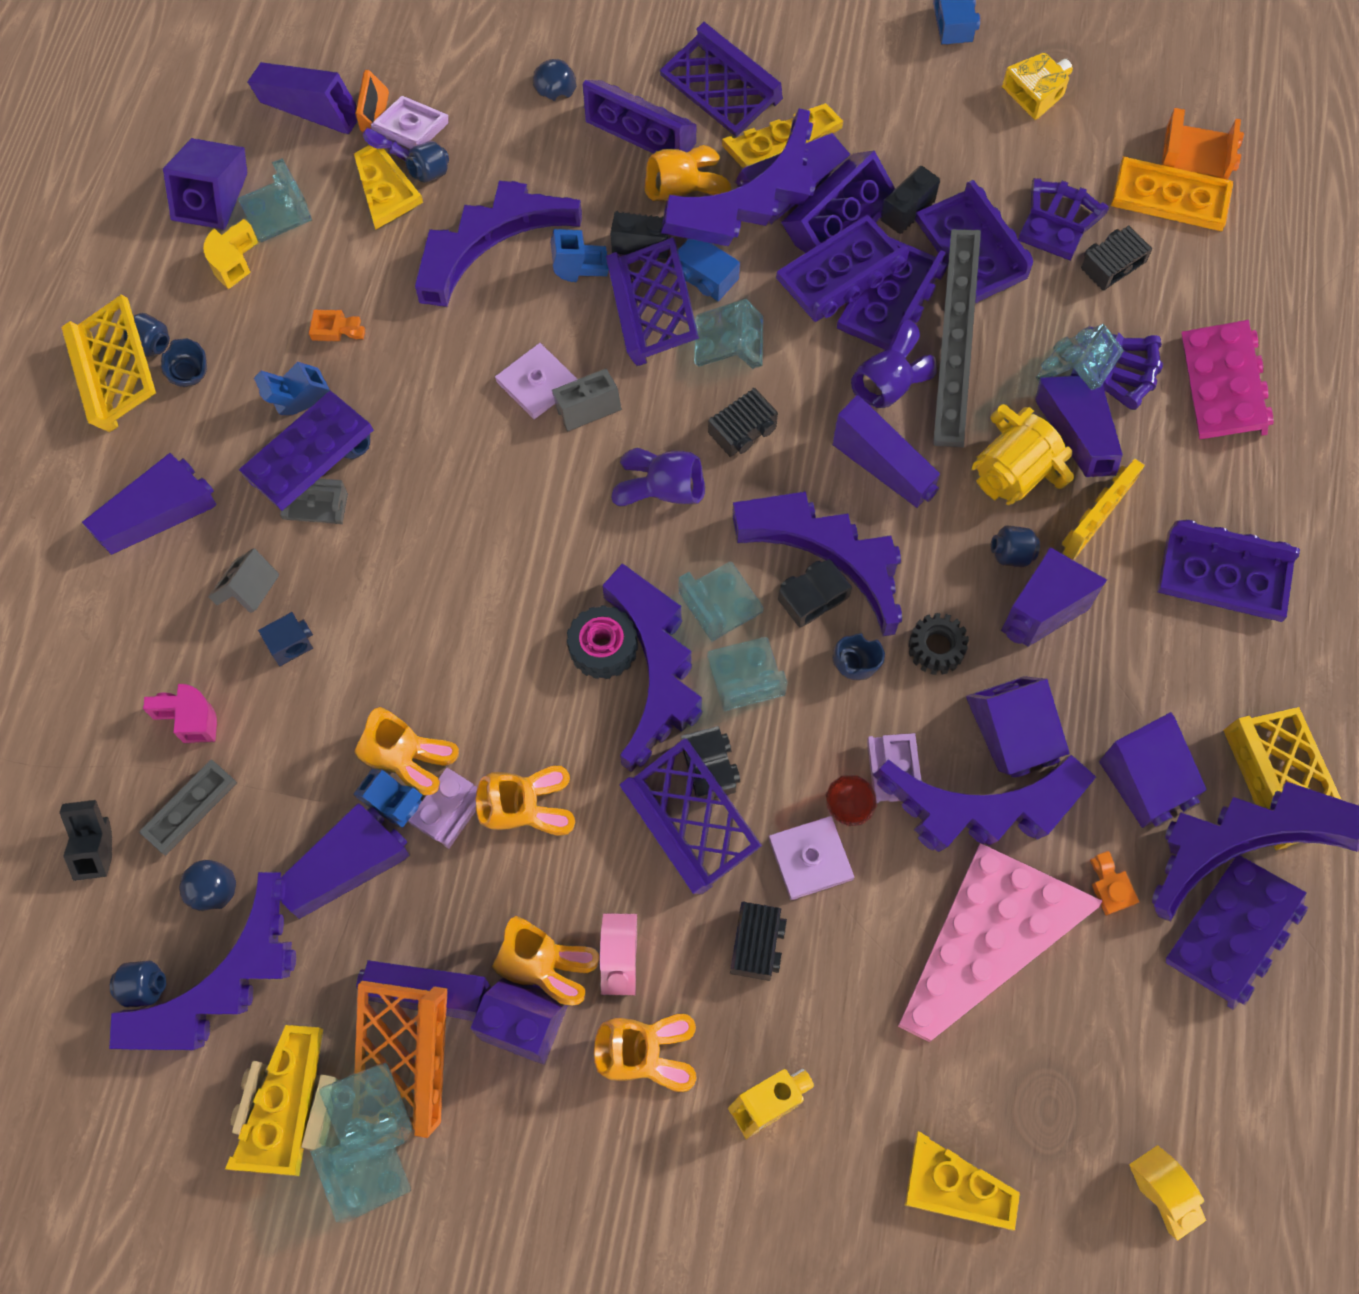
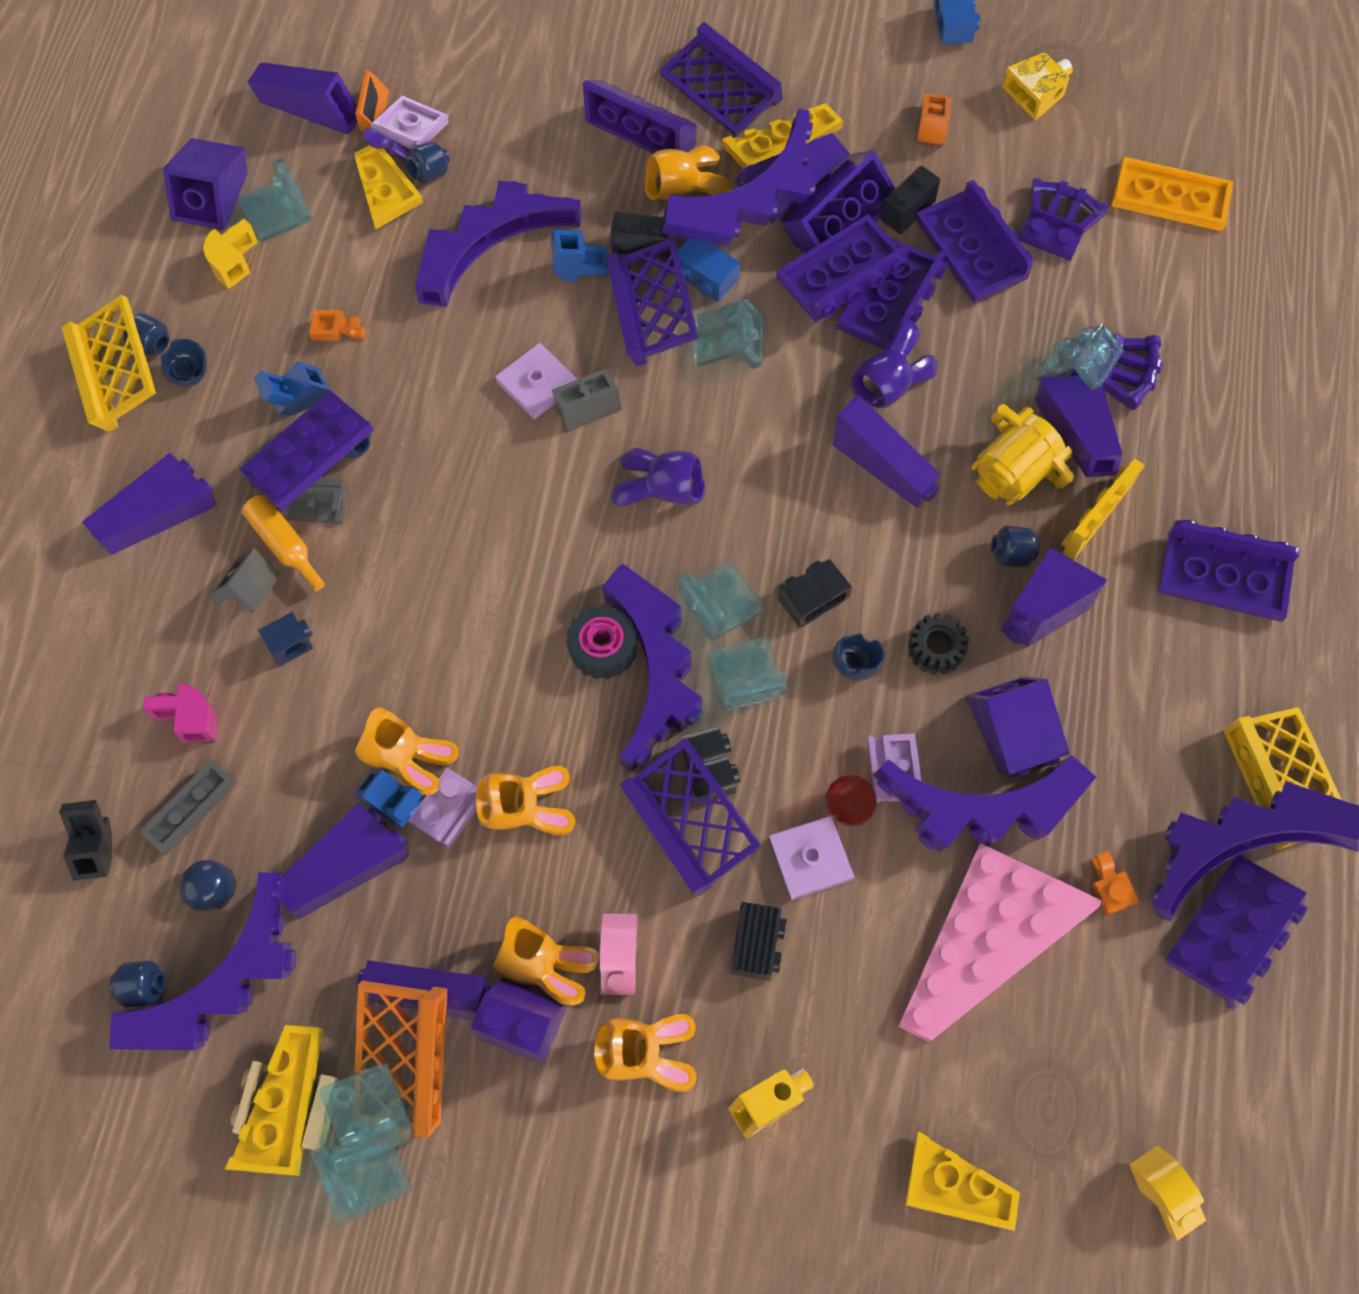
(280, 537): none -> light orange piece
(554, 79): dark blue hair -> none
(743, 422): black brick -> none
(793, 522): dark purple arch -> none
(934, 119): none -> orange plate
(957, 338): dark grey plate -> none
(1115, 257): black brick -> none
(1154, 771): dark purple slope -> none
(1201, 149): orange panel -> none
(1226, 380): dark pink bracket -> none

